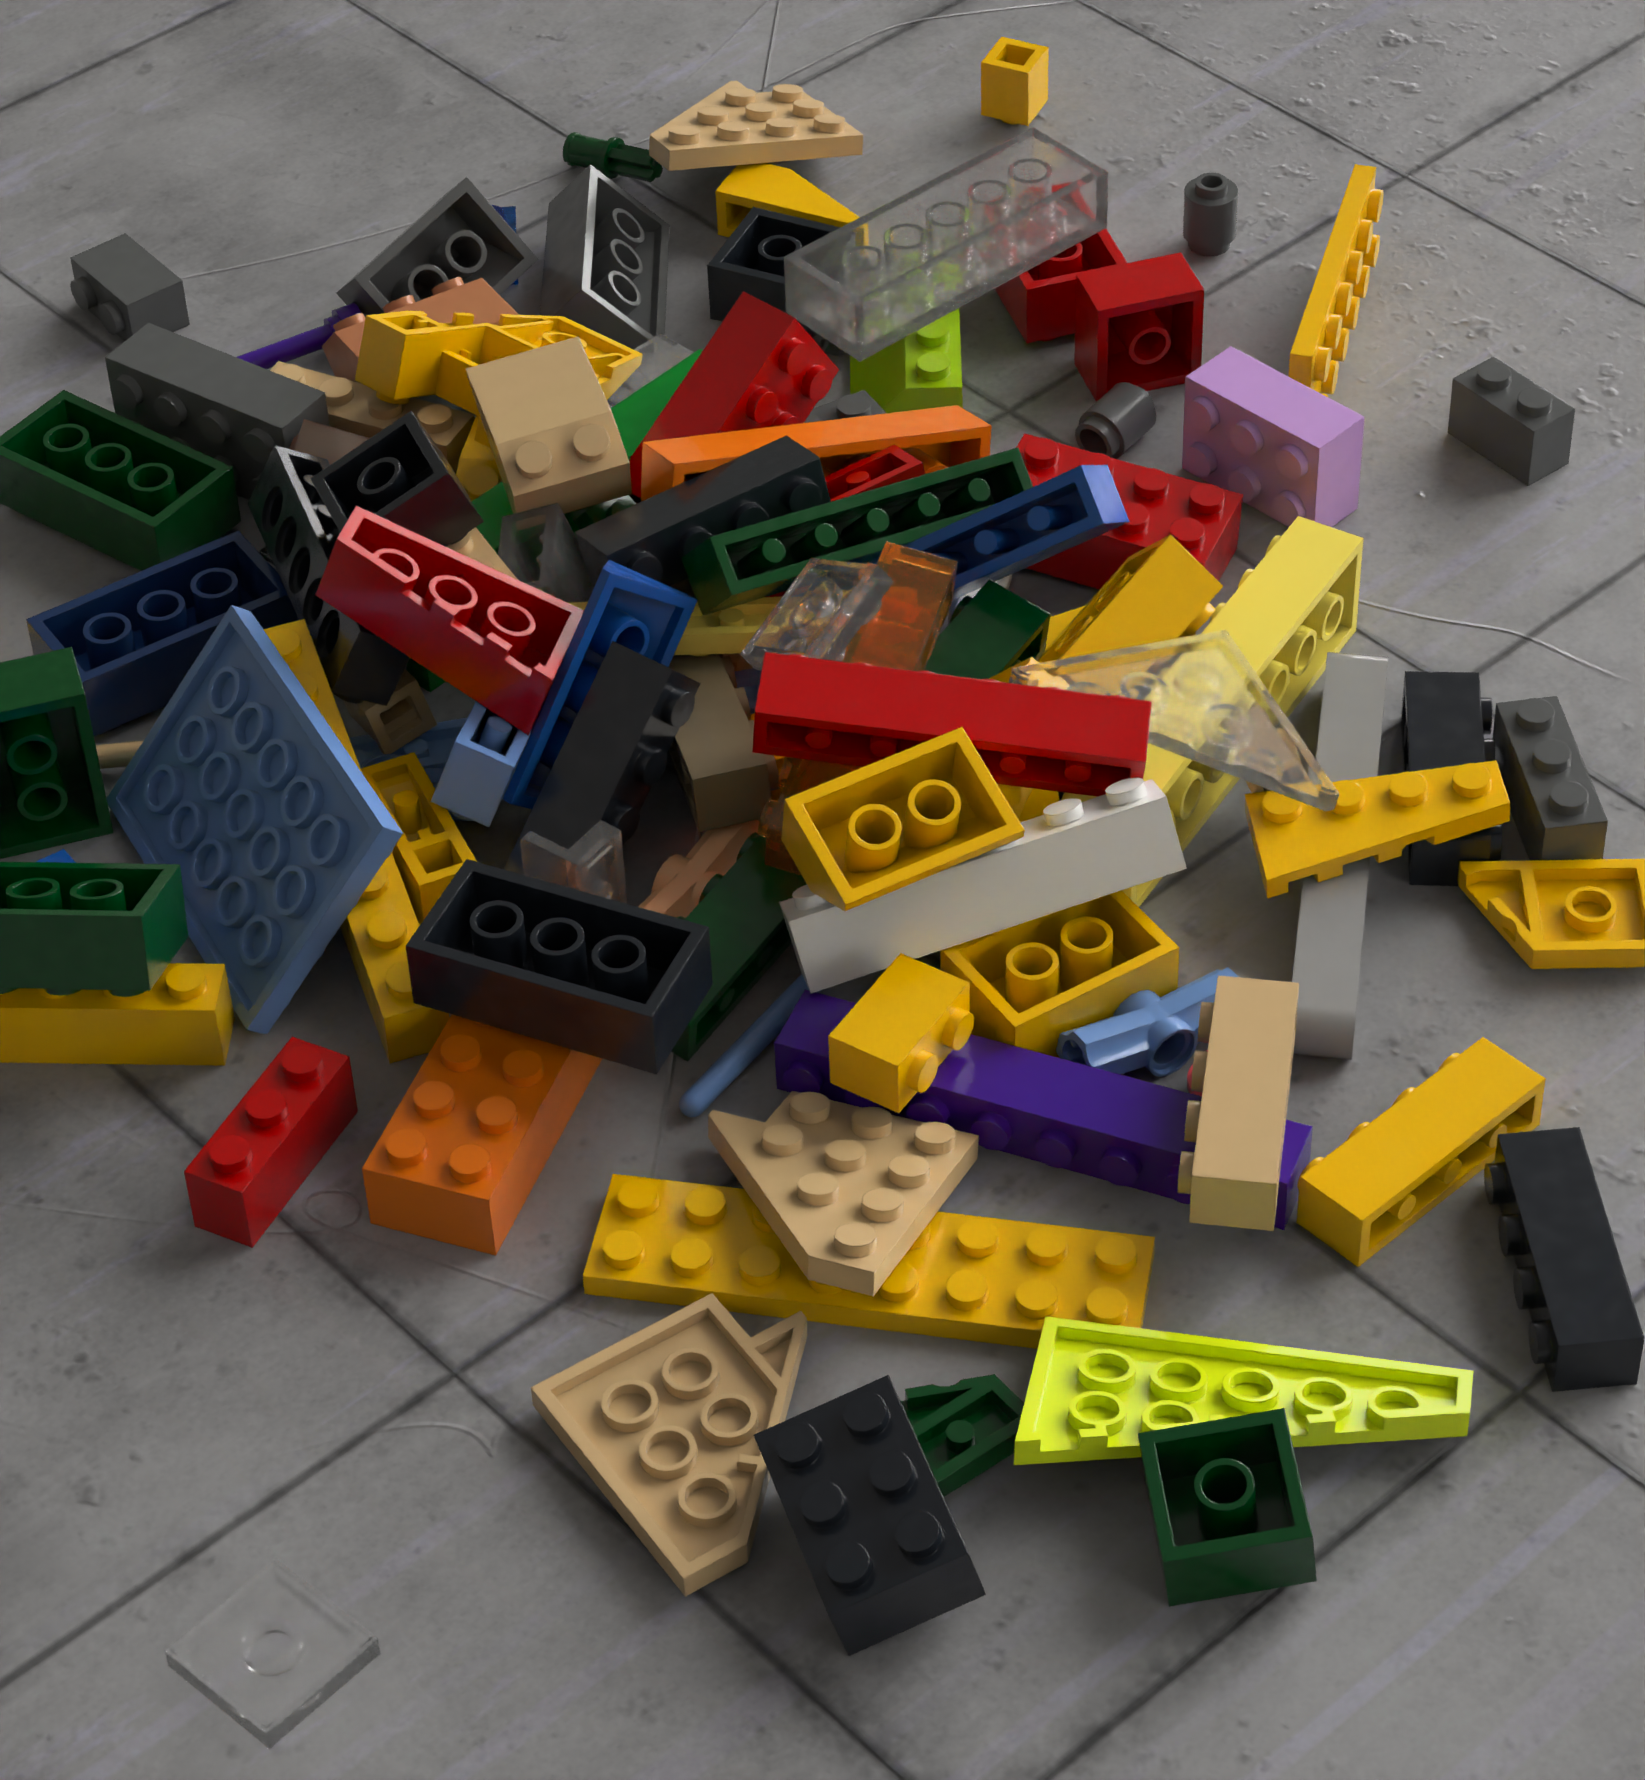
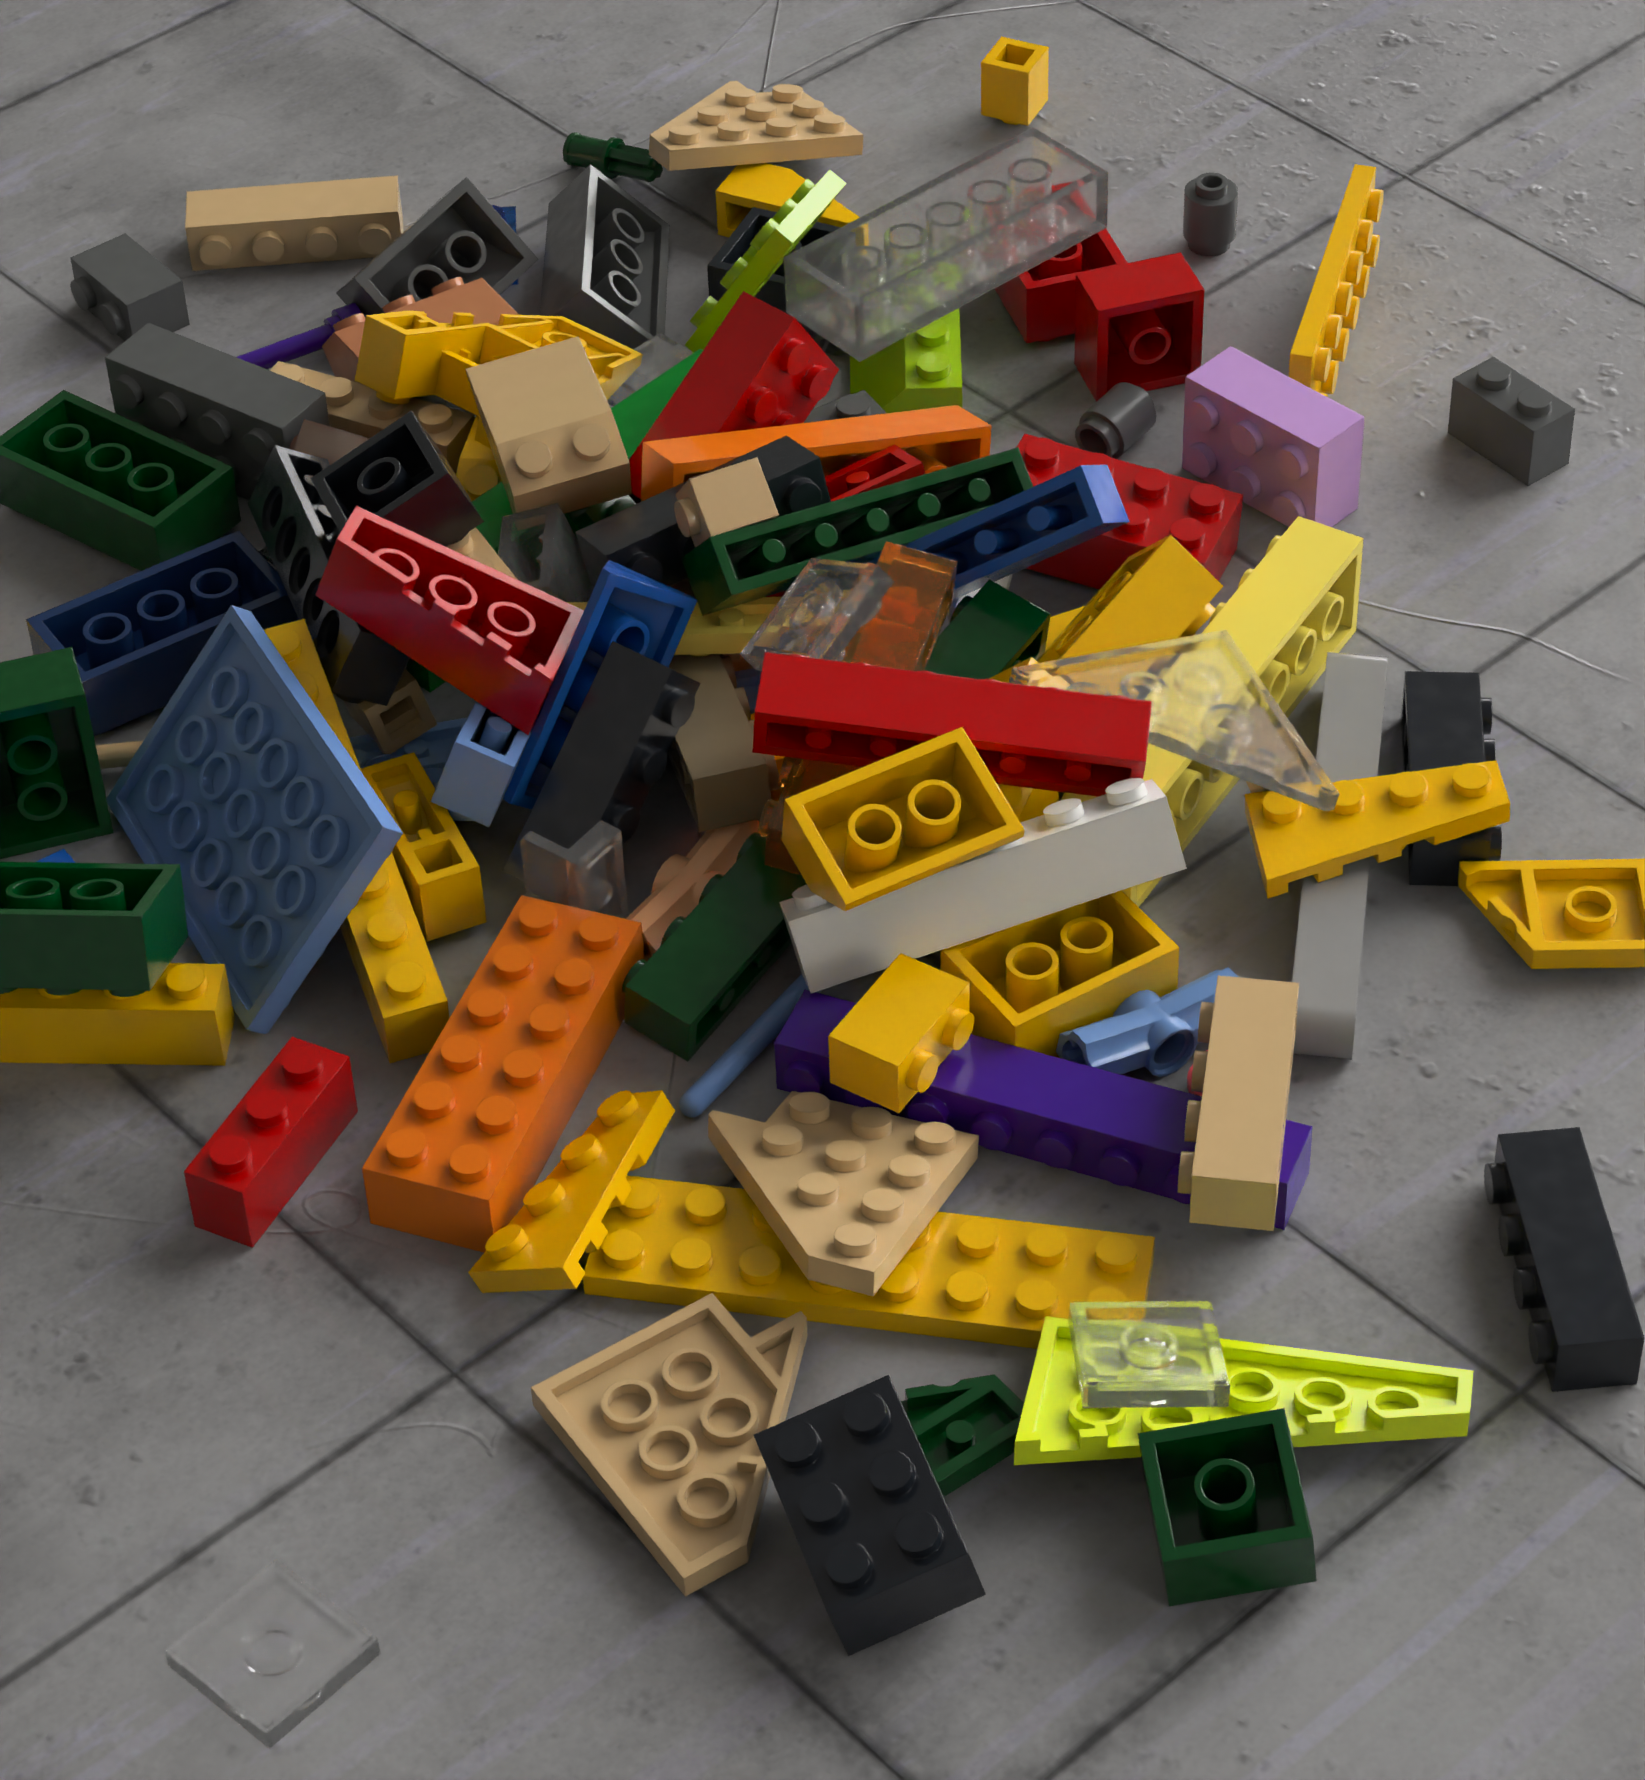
(292, 222): none -> tan brick
(560, 965): black brick -> none
(566, 1209): none -> yellow wing
(724, 501): none -> tan brick
(766, 253): none -> lime plate
(1148, 1354): none -> clear tile
(1417, 1150): yellow brick -> none
(1547, 782): dark grey brick -> none

